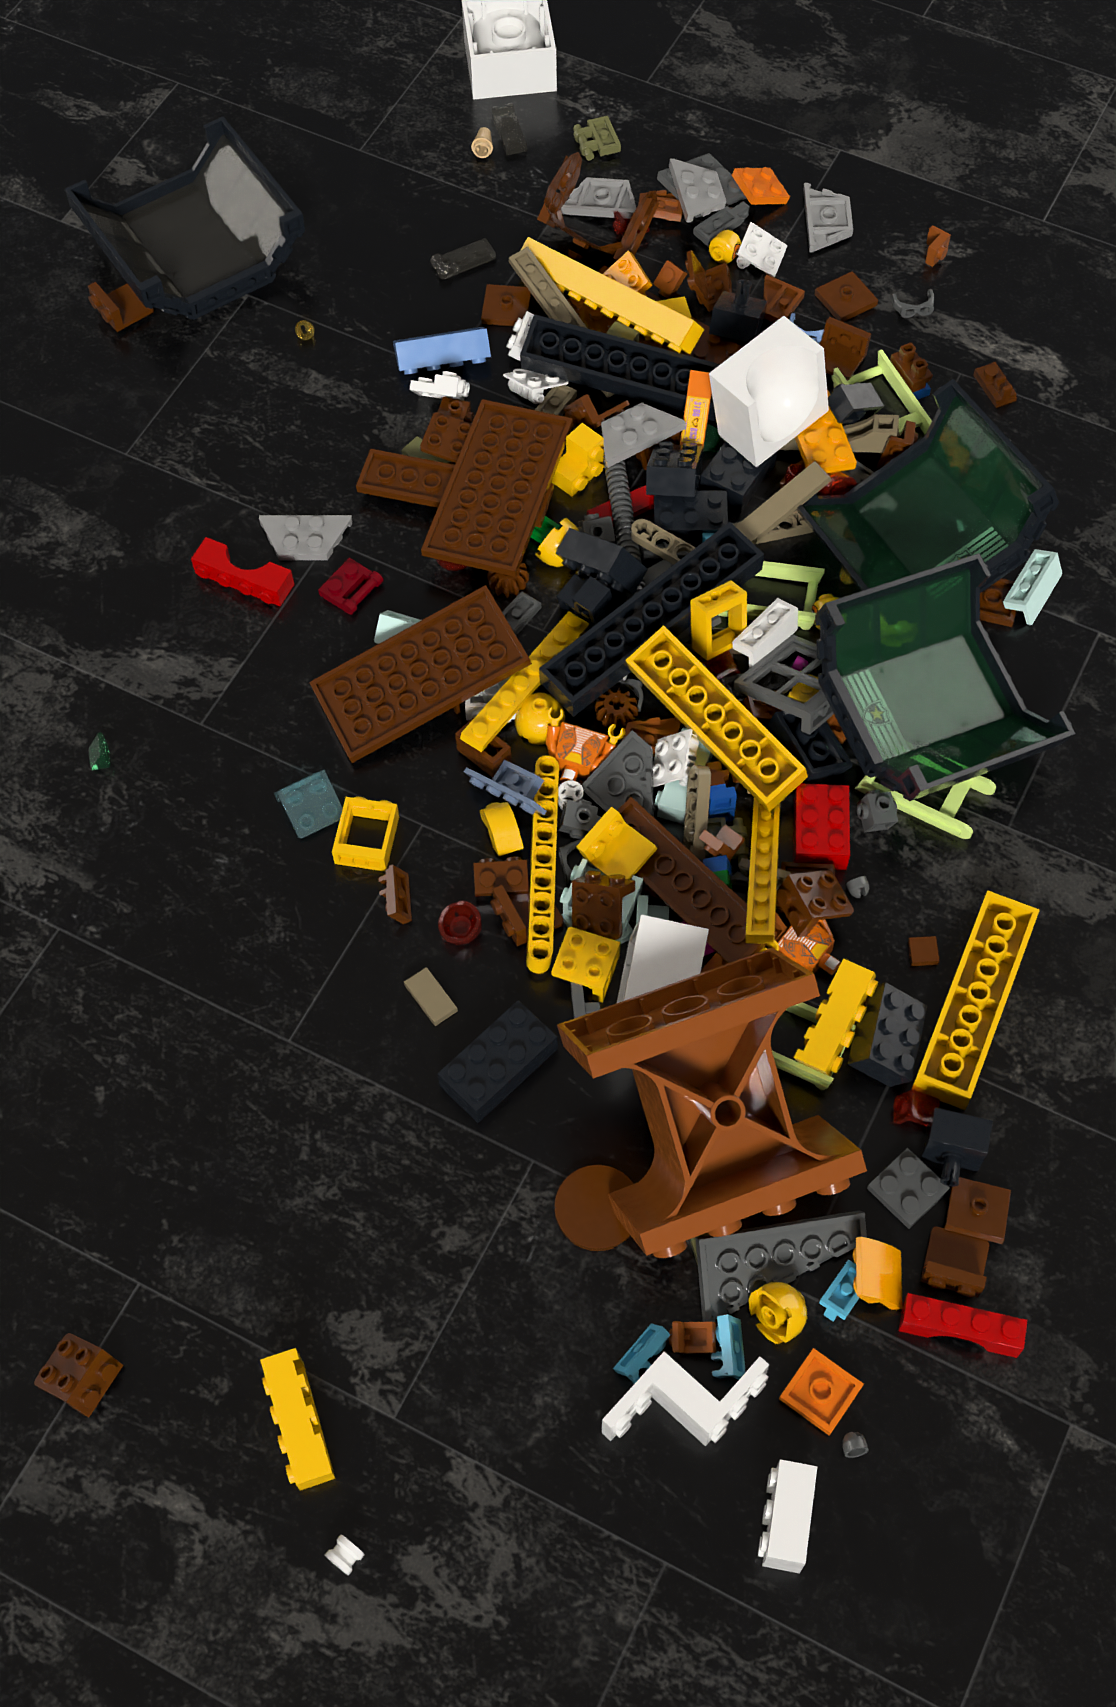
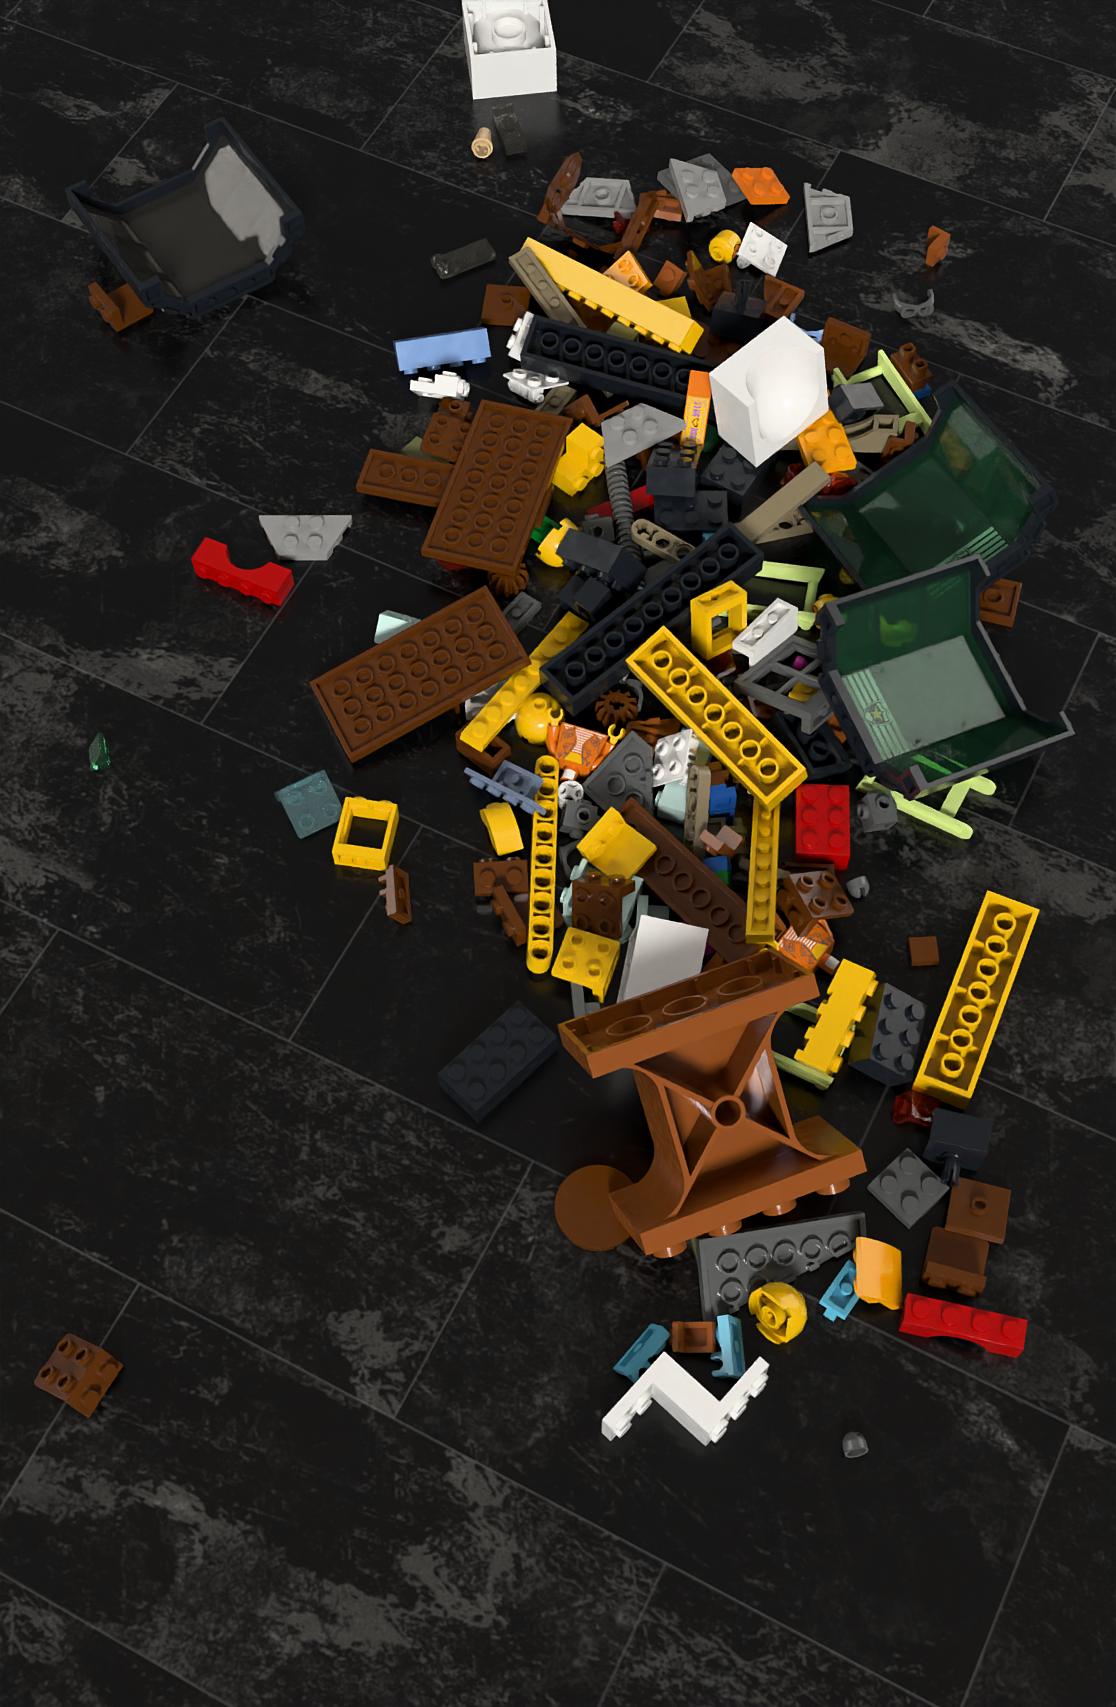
(297, 1418): yellow wedge -> none
(309, 328): clear yellow hinge -> none
(344, 1554): white wheel -> none
(345, 581): dark red plate -> none
(430, 996): dark tan tile -> none
(460, 927): clear red helmet -> none
(603, 137): olive plate -> none
(722, 220): dark grey hinge -> none
(788, 1516): white brick -> none
(821, 1391): orange plate -> none
(846, 297): reddish brown plate -> none
(995, 384): reddish brown plate -> none
(1034, 584): light aqua panel -> none

